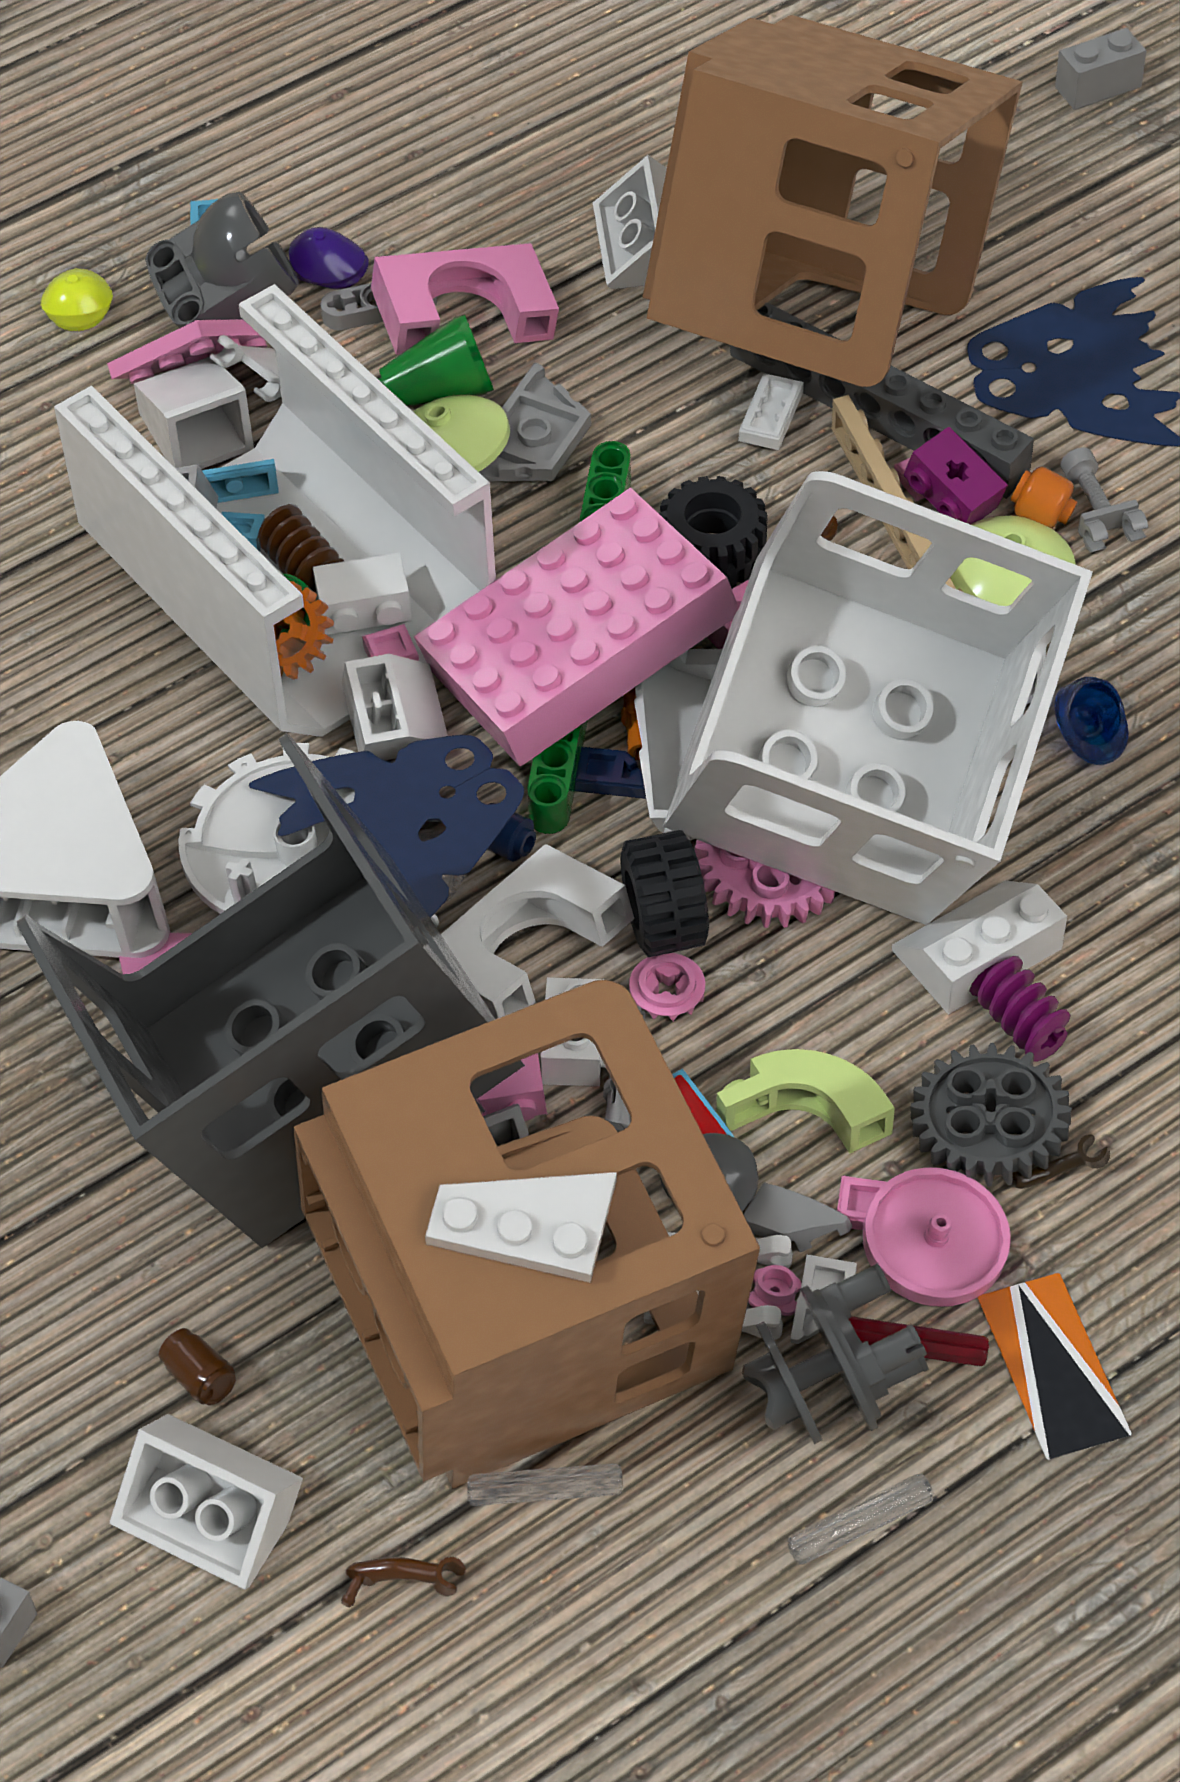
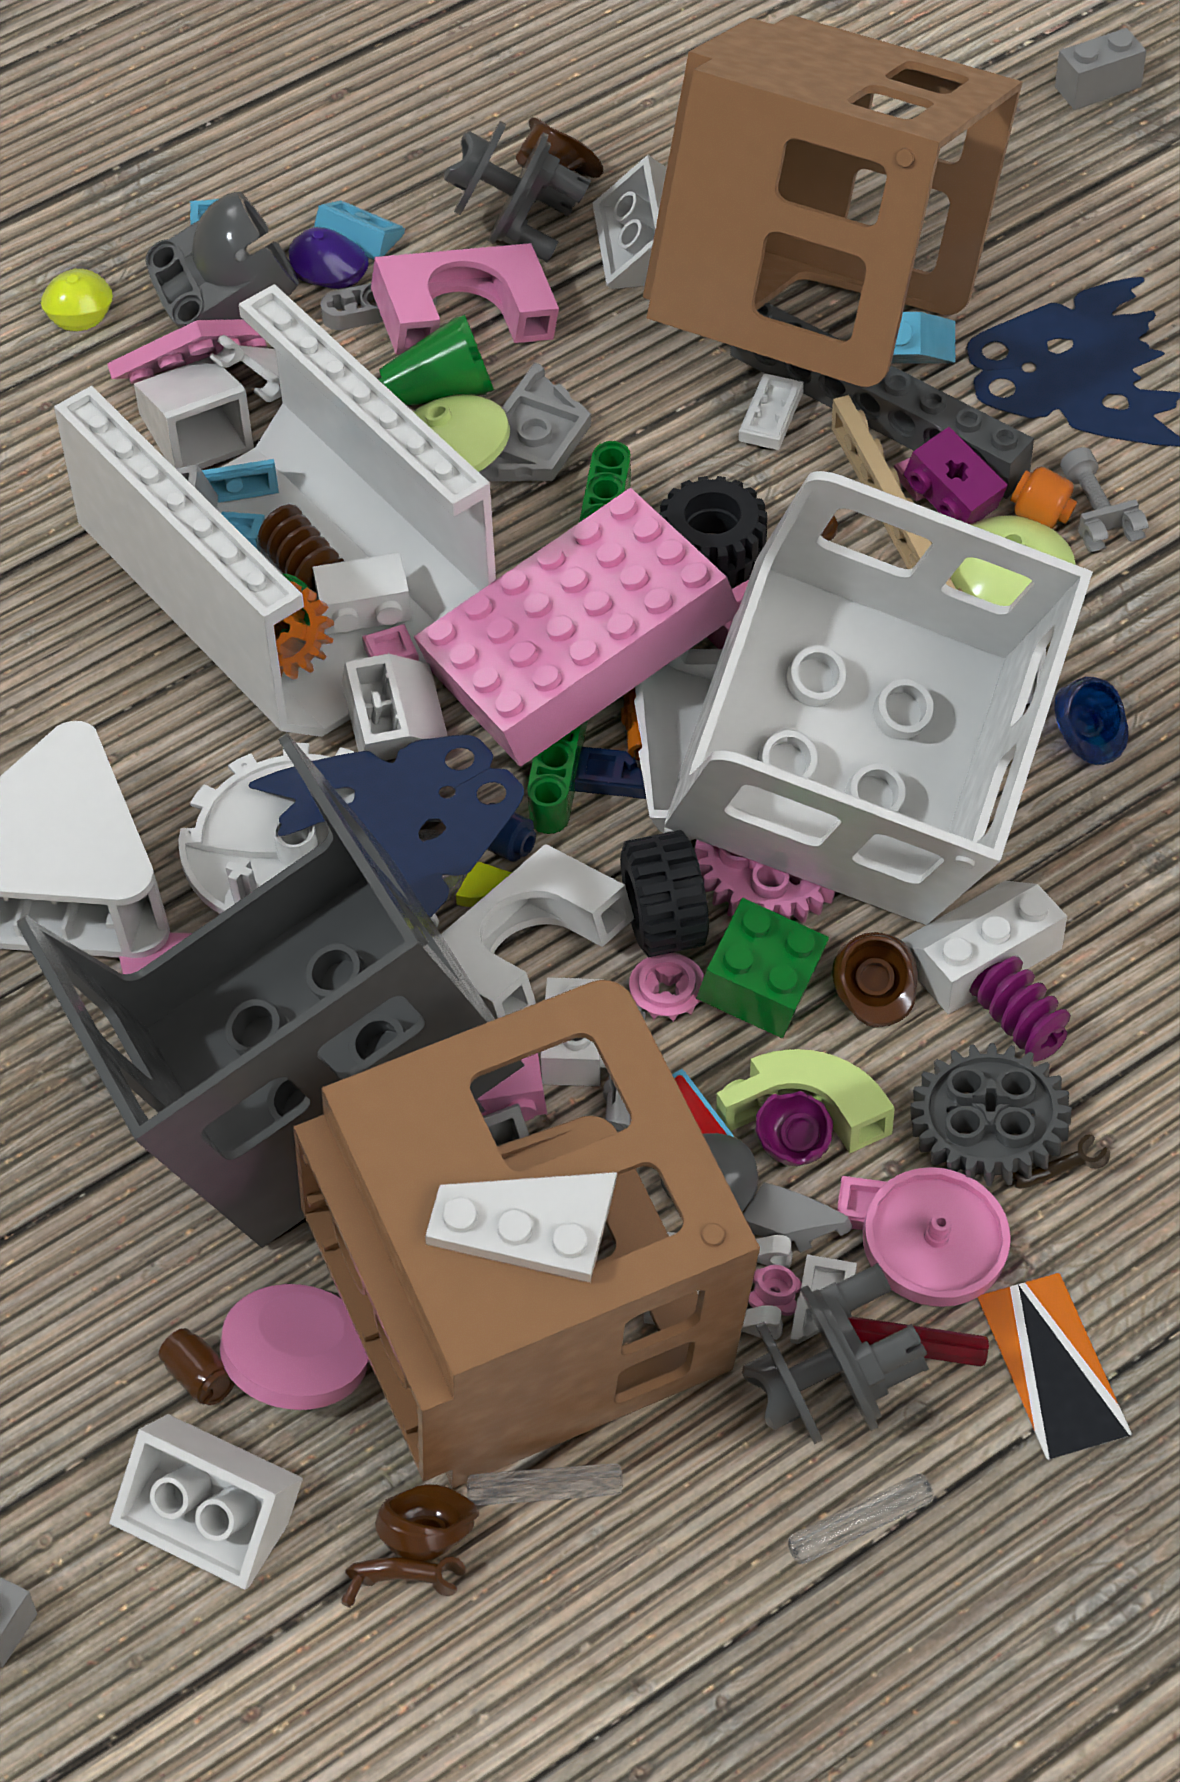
(293, 1347): none -> bright pink piece
(366, 229): none -> medium azure slope
(425, 1521): none -> reddish brown hat
(479, 883): none -> neon yellow tile
(539, 180): none -> dark grey piece
(570, 151): none -> reddish brown piece
(762, 967): none -> green brick
(794, 1128): none -> magenta hair
(876, 978): none -> reddish brown hat
(924, 339): none -> medium azure slope

